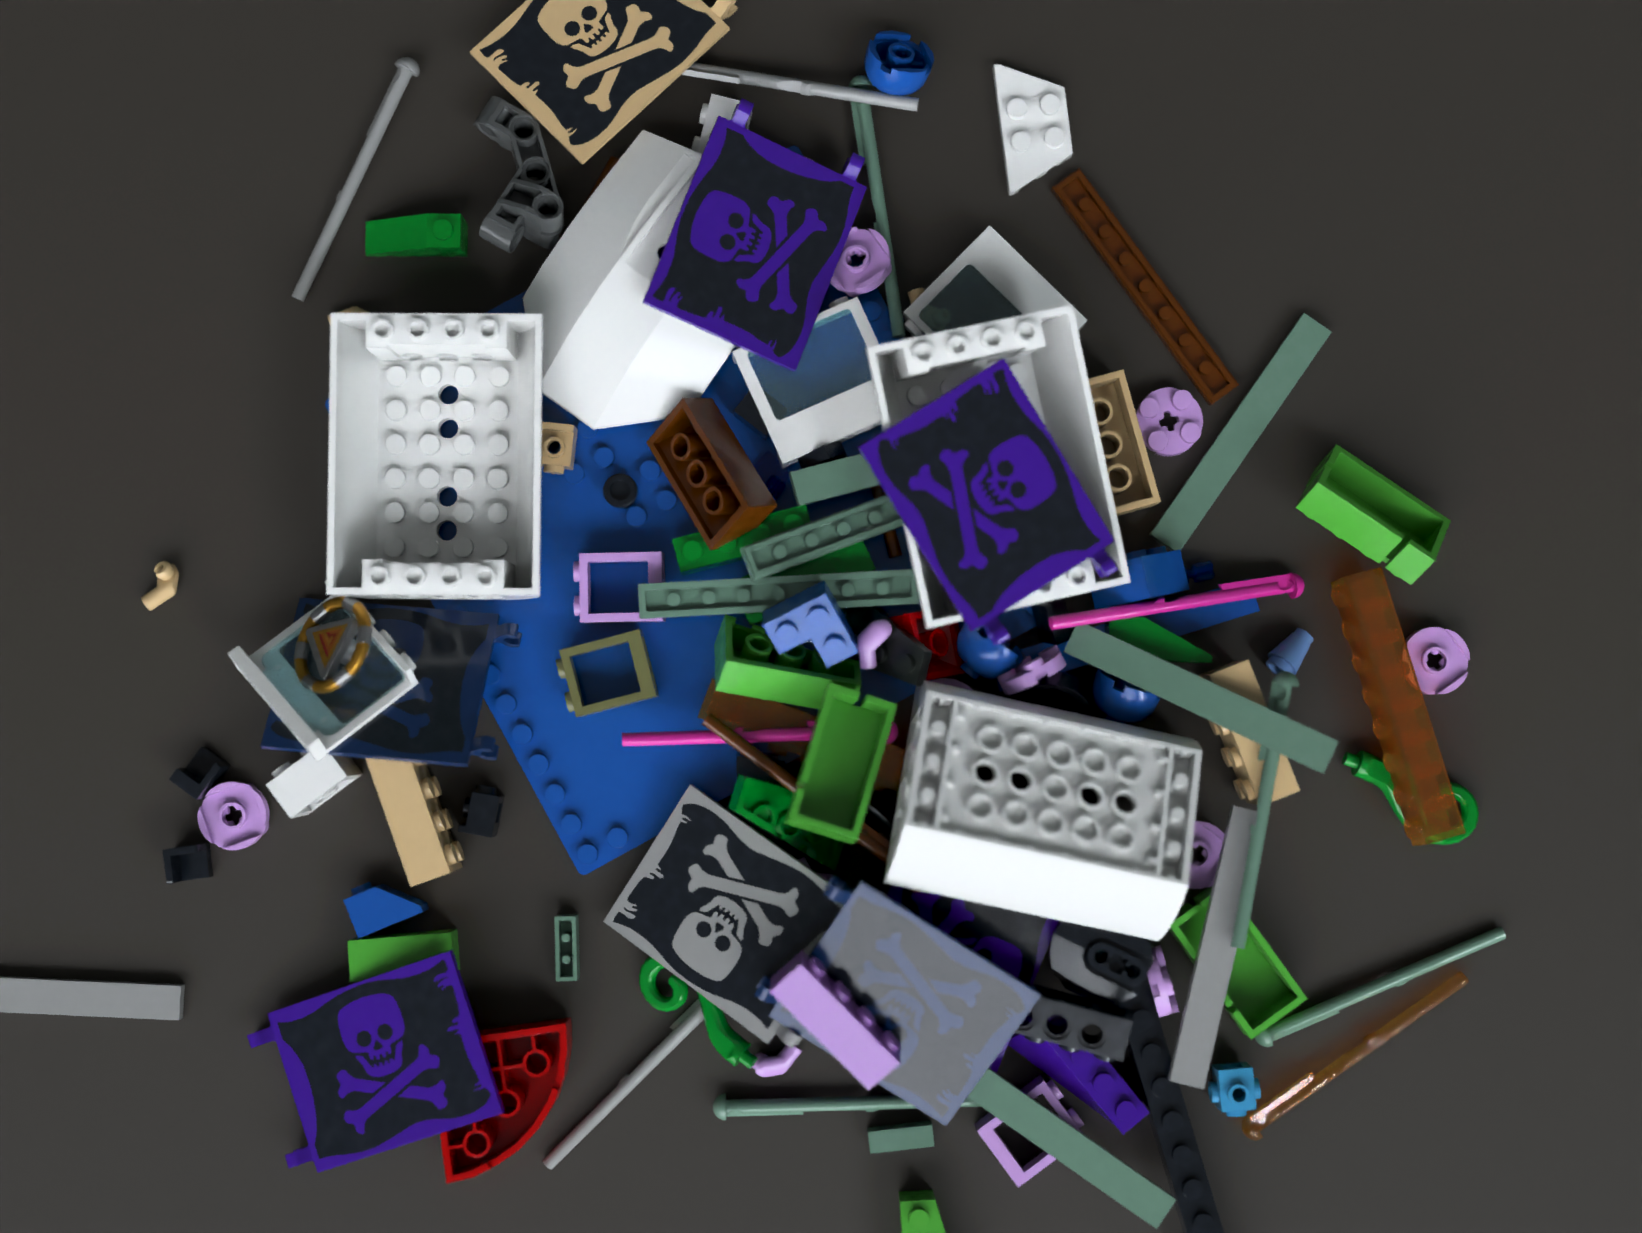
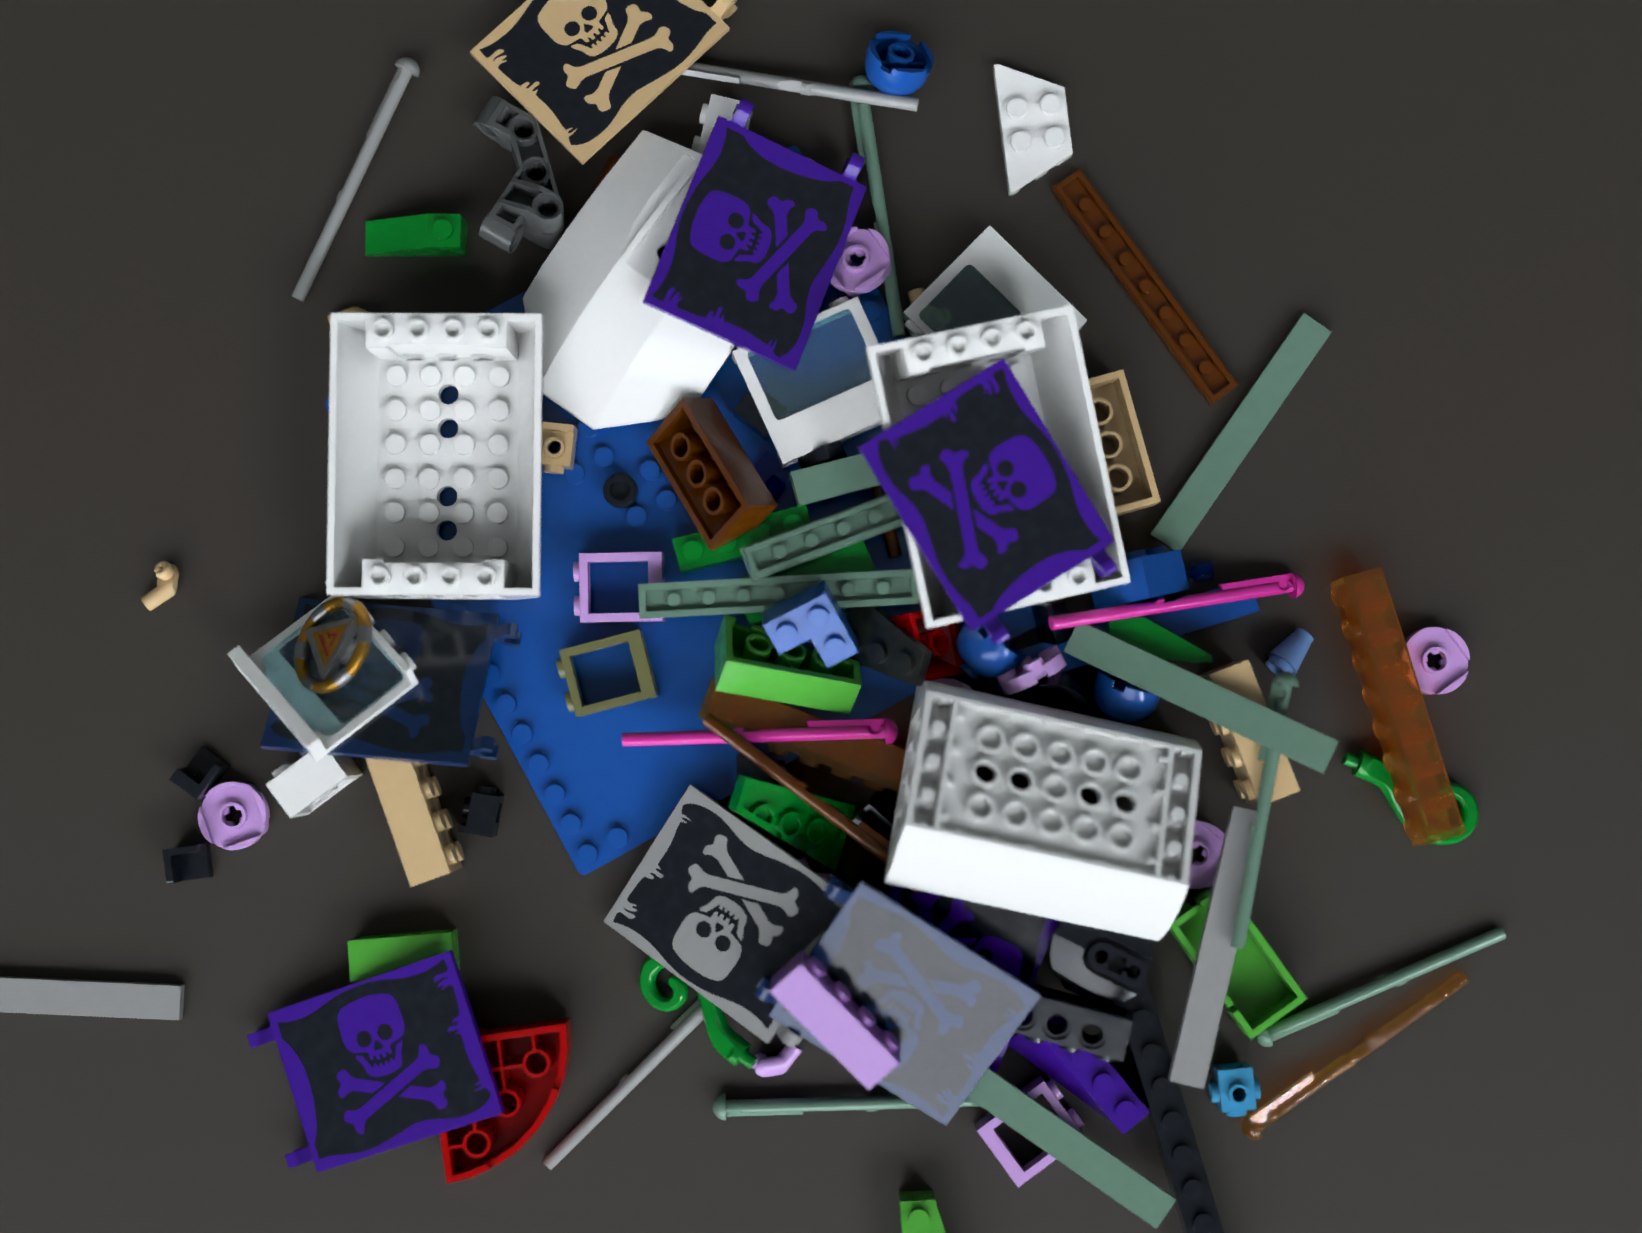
(380, 907): blue slope -> none
(567, 947): sand green piece -> none
(841, 764): bright green piece -> none
(870, 640): lavender arm -> none
(900, 1137): sand green piece -> none
(1161, 985): lavender plate -> none
(1179, 405): lavender plate -> none
(1373, 514): bright green piece -> none

